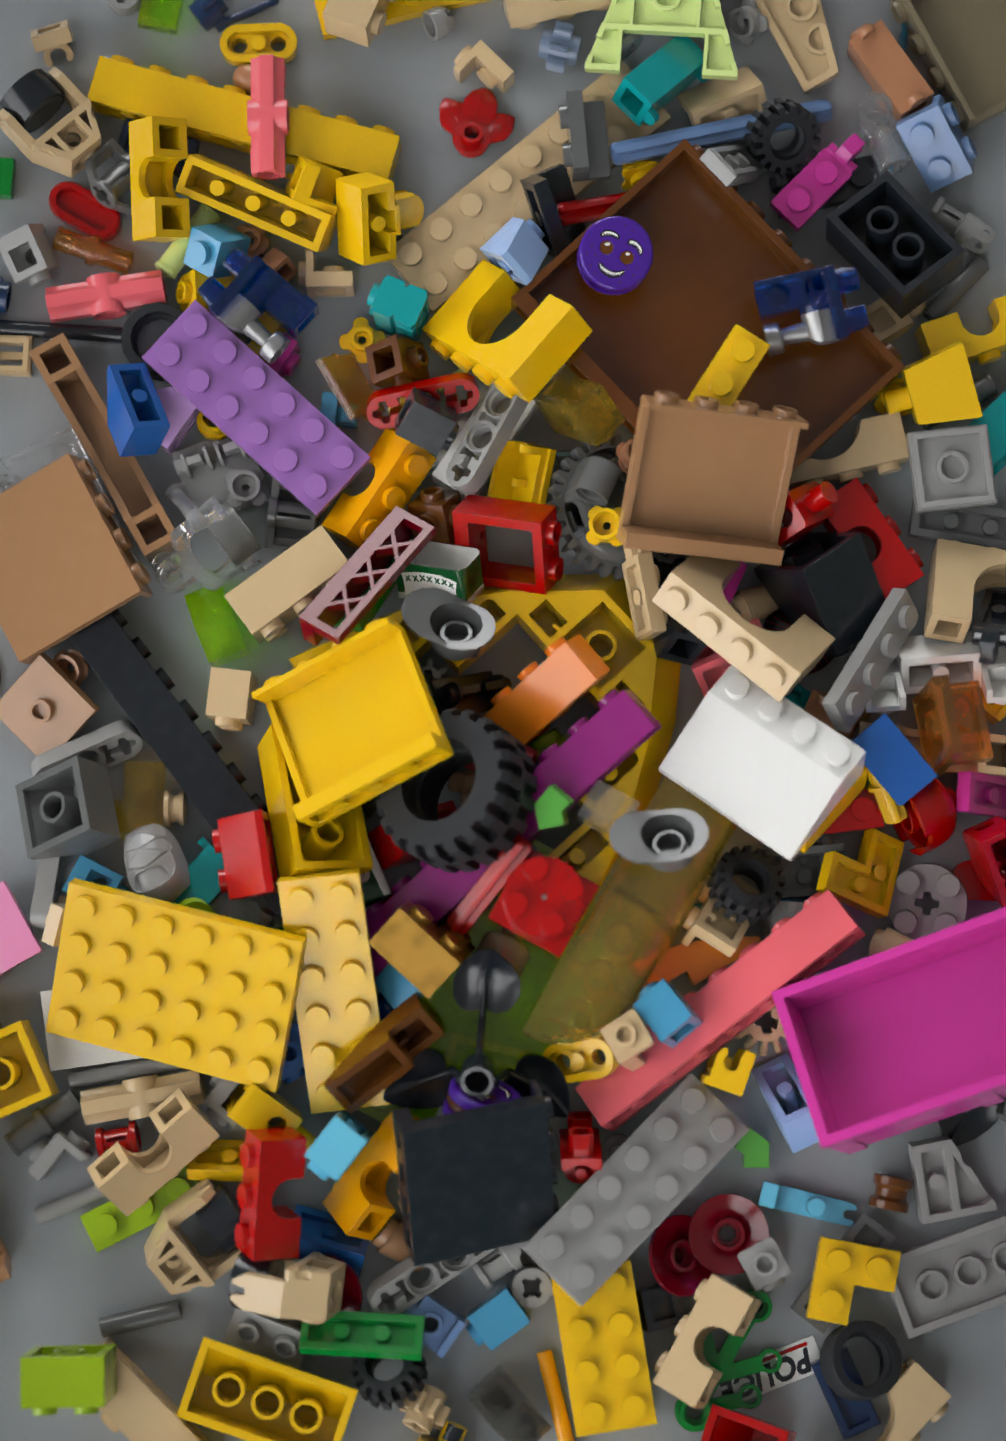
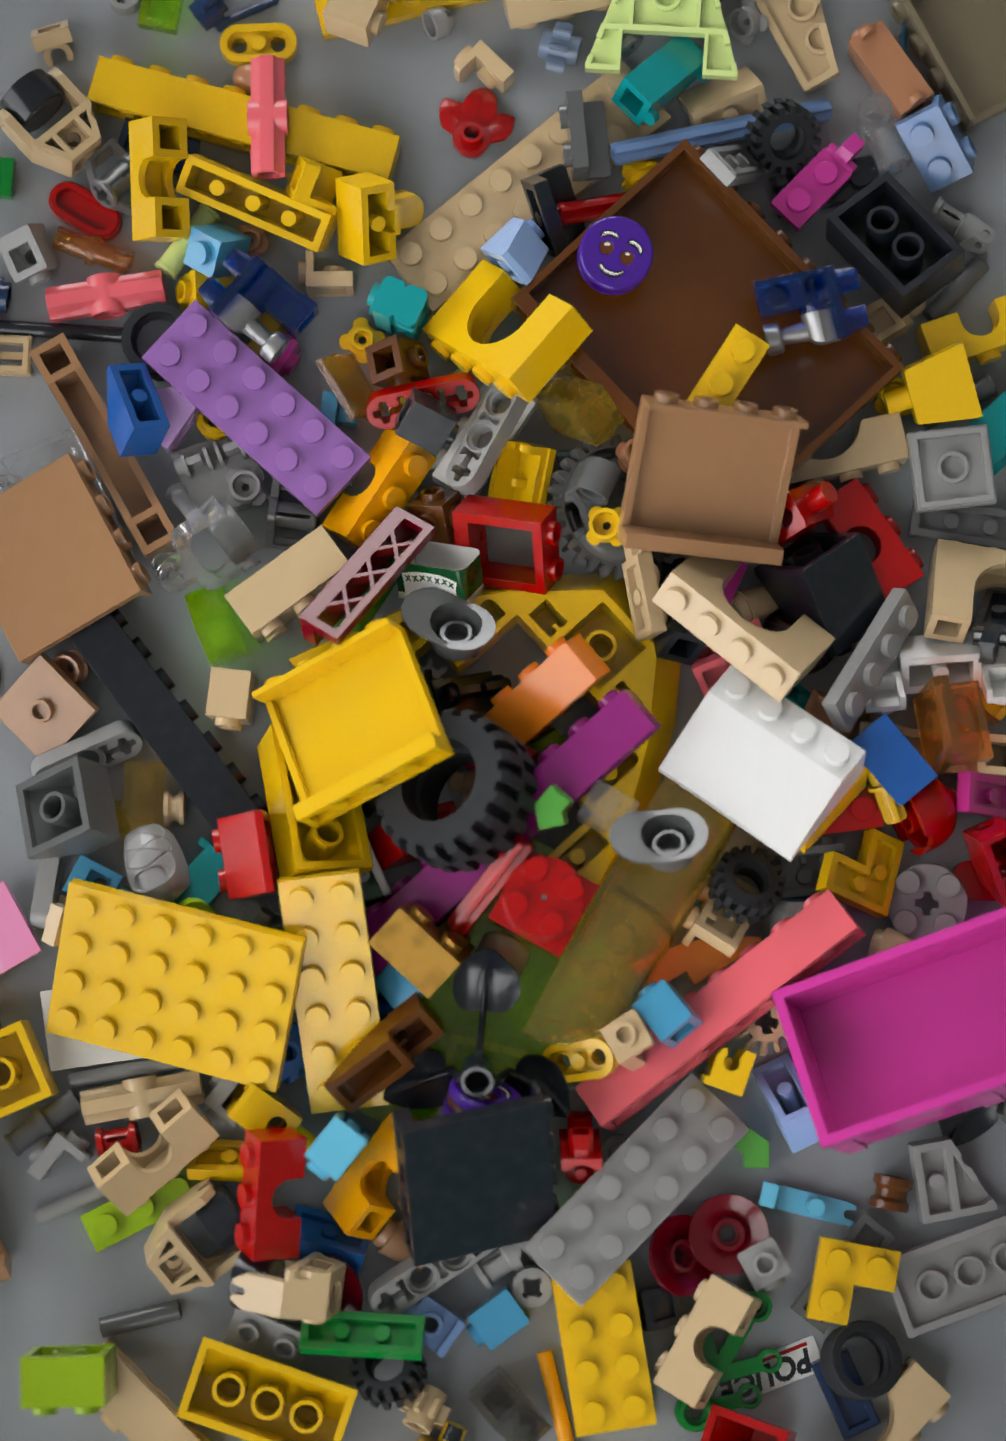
(277, 259): nougat piece -> none

